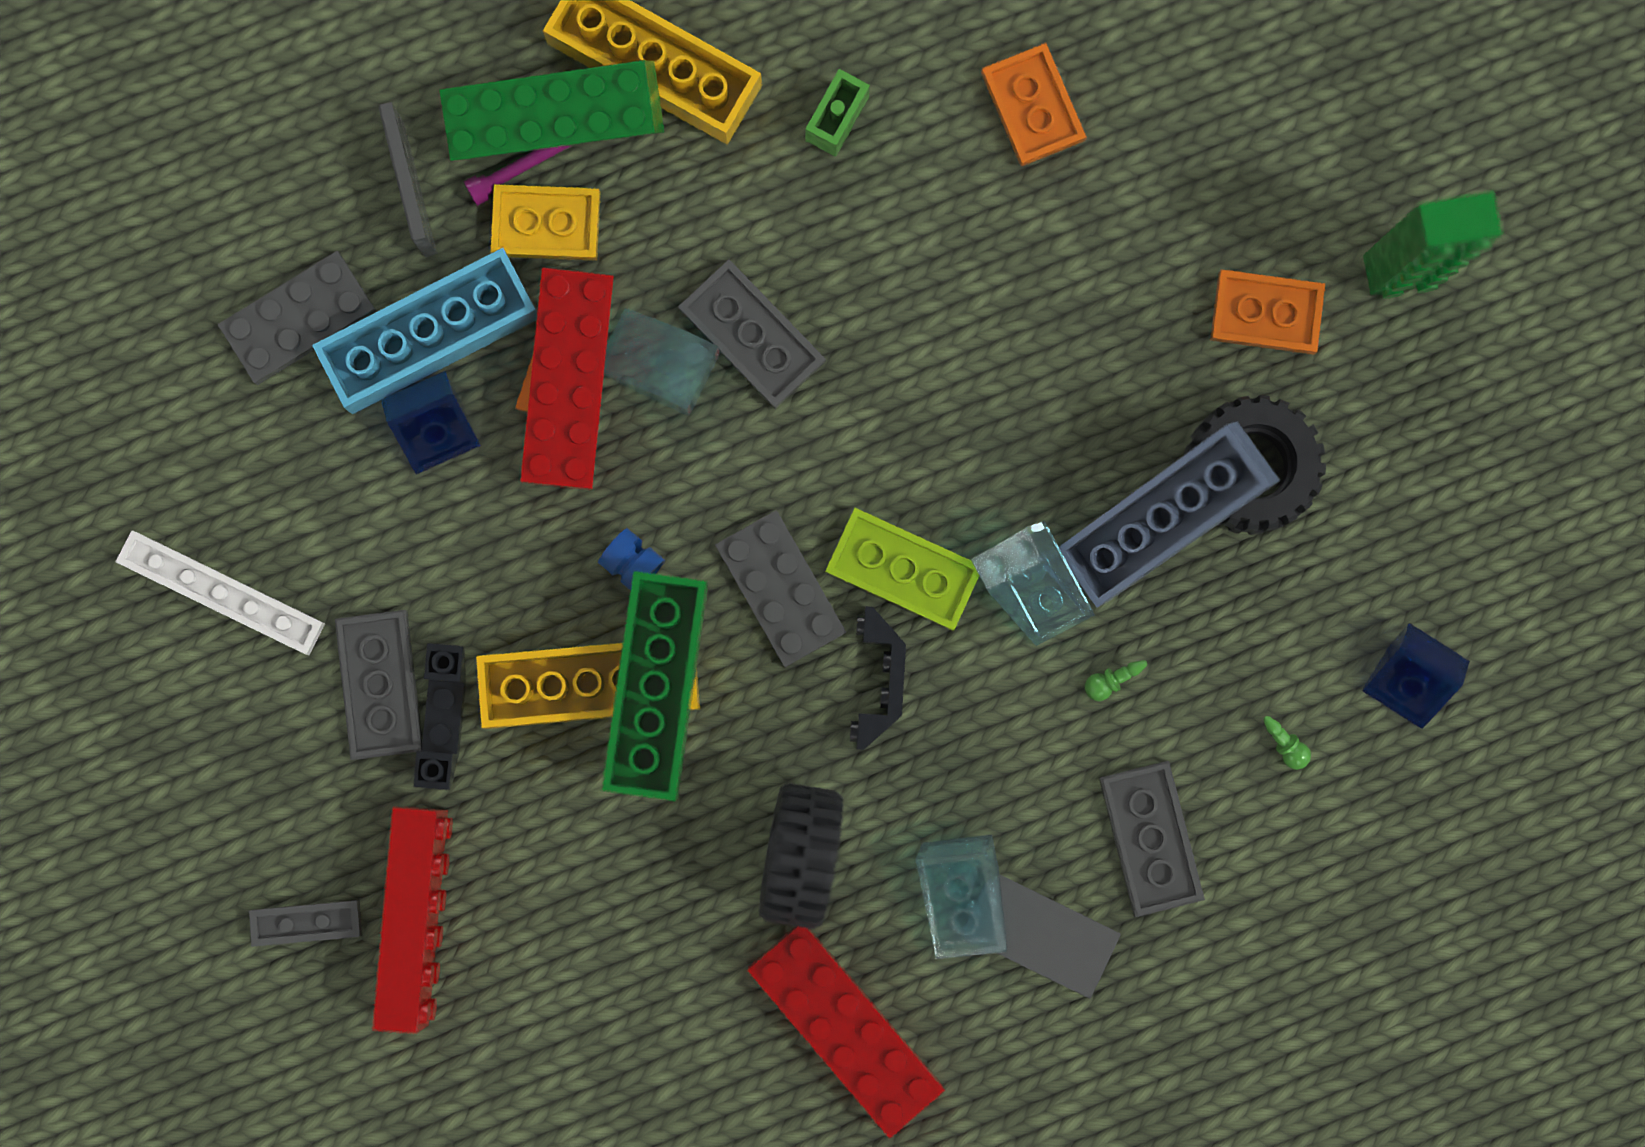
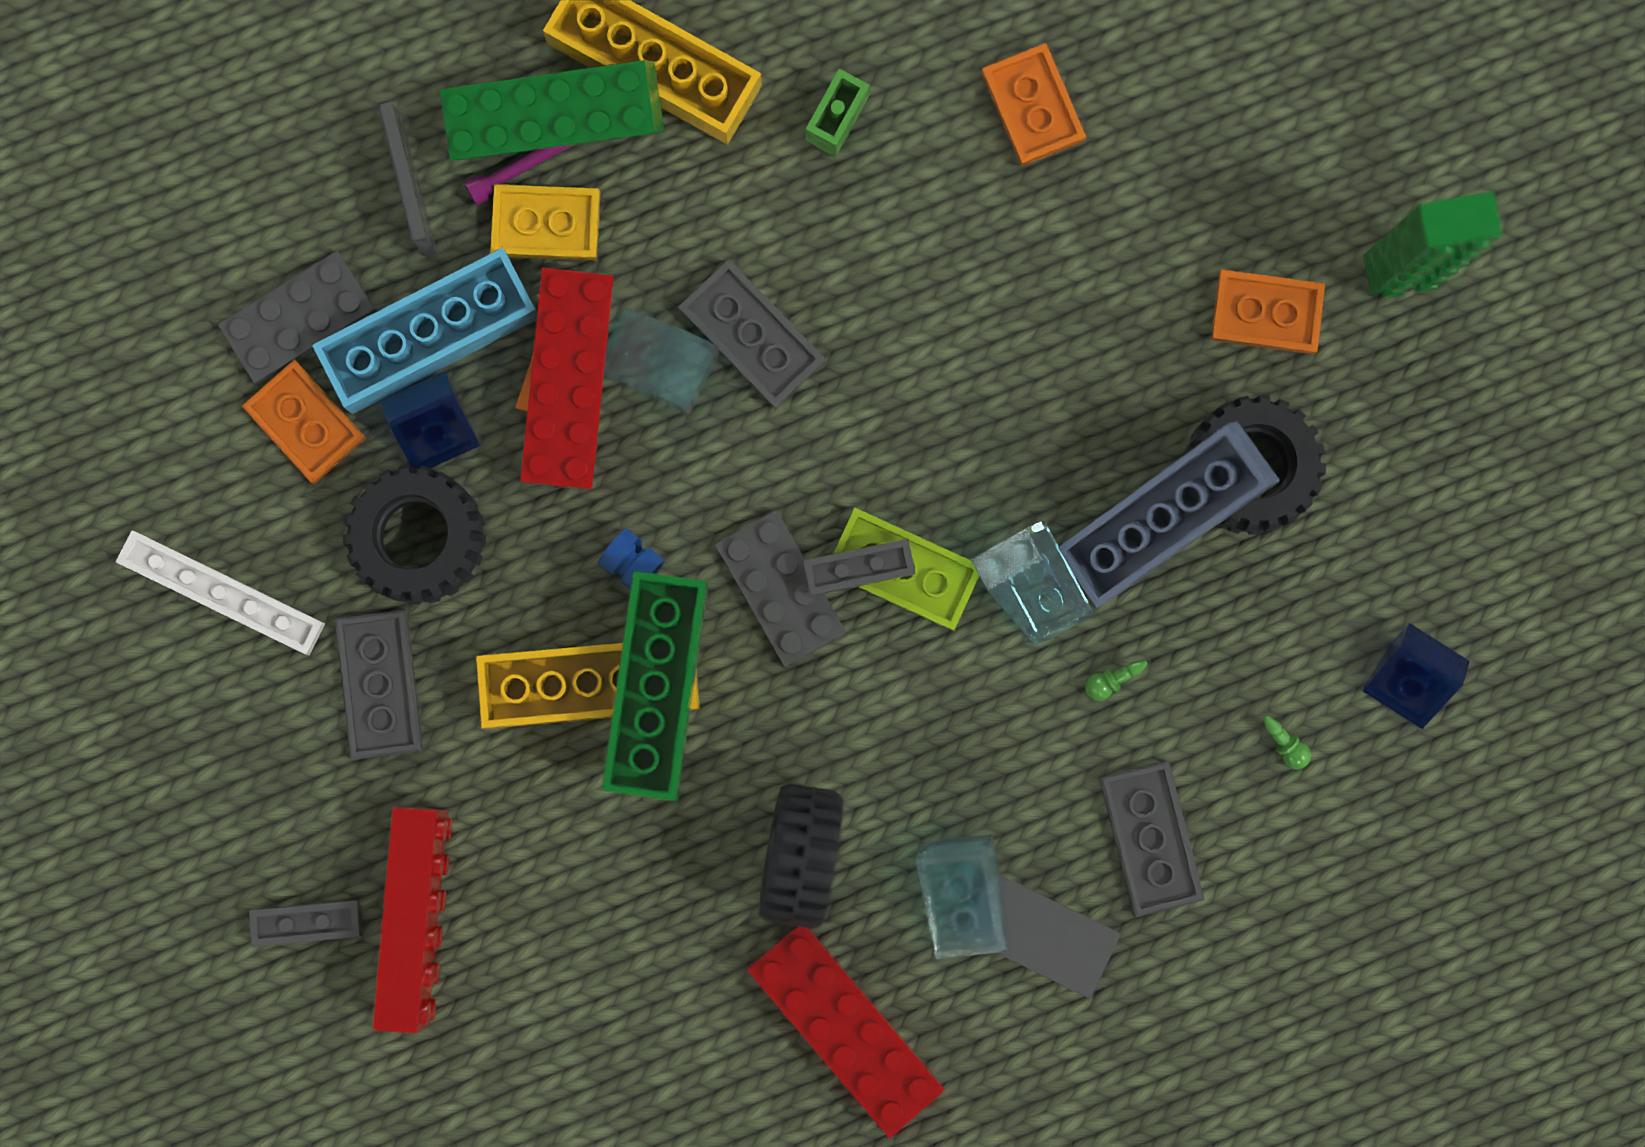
(304, 421): none -> orange tile
(374, 510): none -> black tyre
(443, 716): black slope -> none
(859, 567): none -> dark grey plate
(878, 632): black slope -> none

